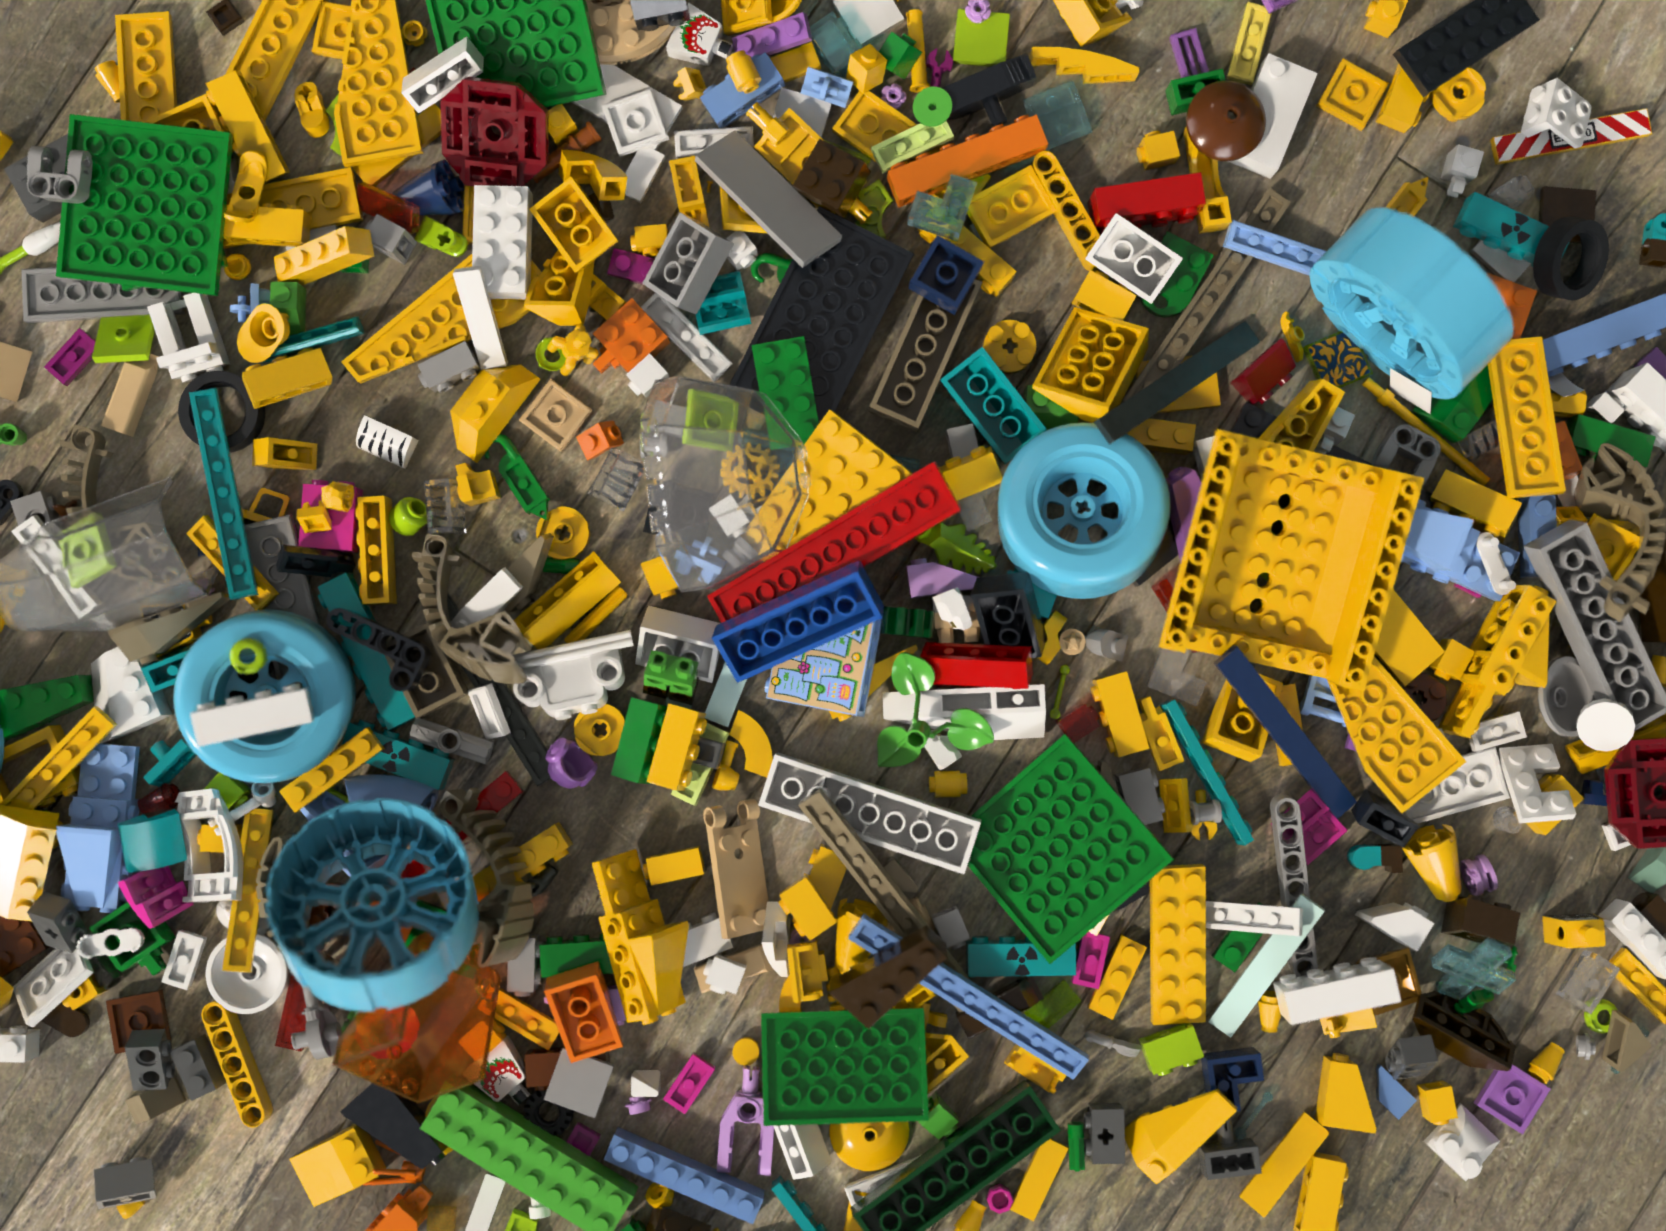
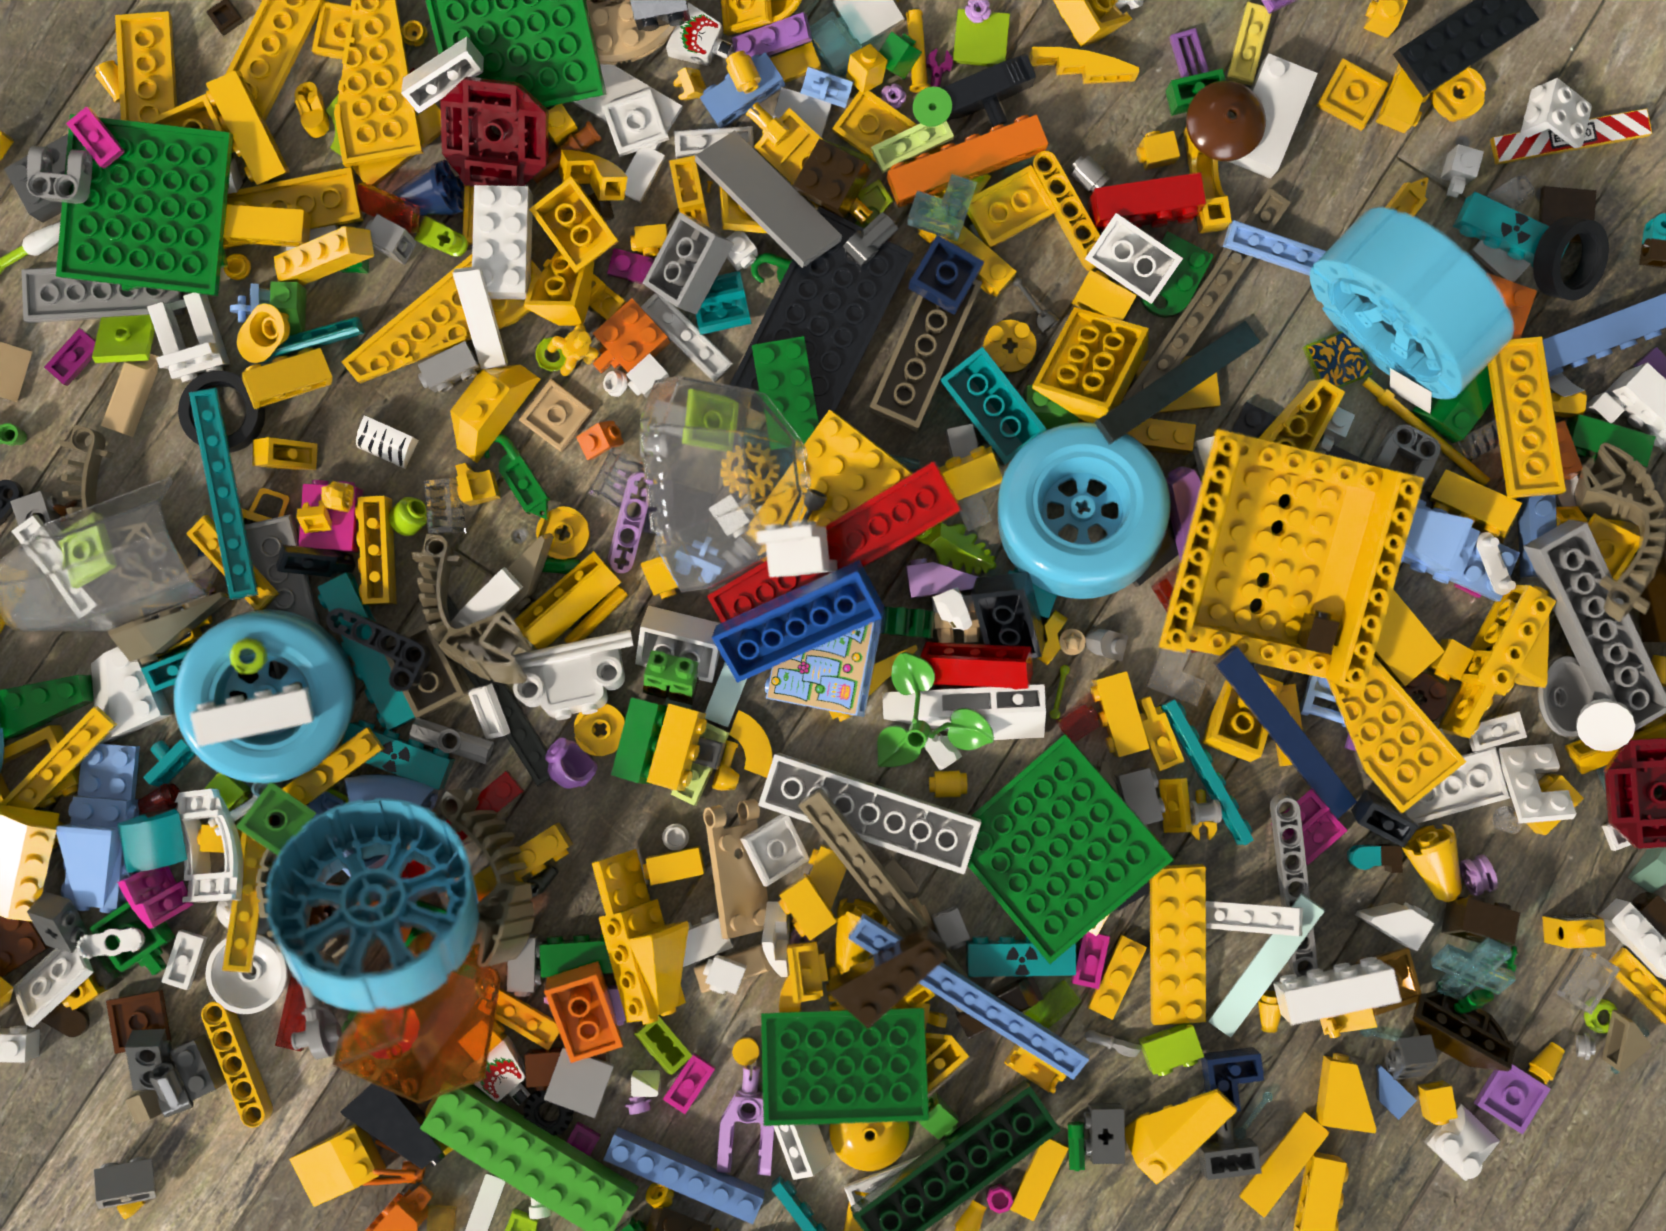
(95, 137): none -> dark pink plate
(170, 1091): none -> dark grey piece
(251, 174): yellow piece -> none
(277, 802): none -> bright green plant
(615, 383): none -> white plate
(625, 521): none -> lavender beam
(663, 1046): none -> lime brick
(675, 837): none -> white plate
(775, 849): none -> white tile
(796, 549): none -> white bracket
(813, 501): none -> dark grey hinge
(865, 243): none -> dark grey piece
(1046, 319): none -> dark grey hinge
(1059, 114): clear light blue slope -> none
(1089, 173): none -> light grey brick
(1235, 947): green plate -> none
(1264, 373): dark red slope -> none
(1293, 335): yellow piece -> none
(1318, 632): none -> dark brown brick
(1367, 1032): none -> clear light blue hinge
(1593, 793): dark blue tile -> none

